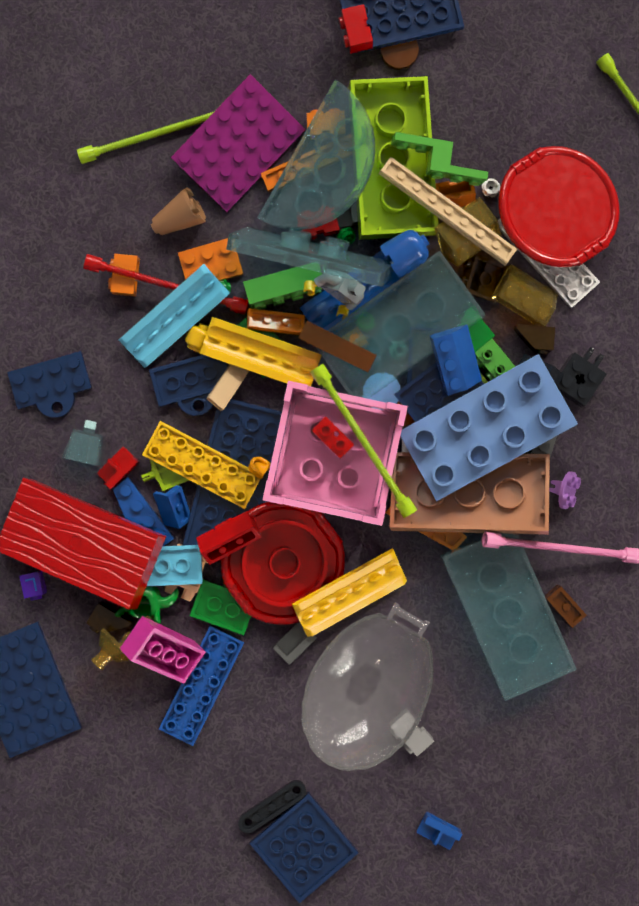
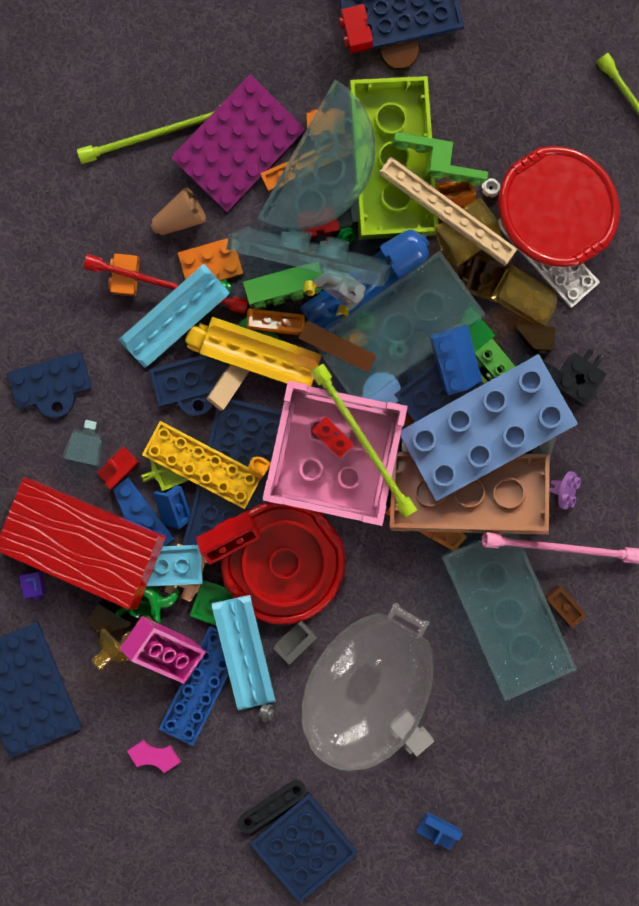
(145, 754): none -> dark pink tile
(243, 652): none -> medium azure plate
(266, 713): none -> dark grey plate
(349, 593): yellow plate -> none

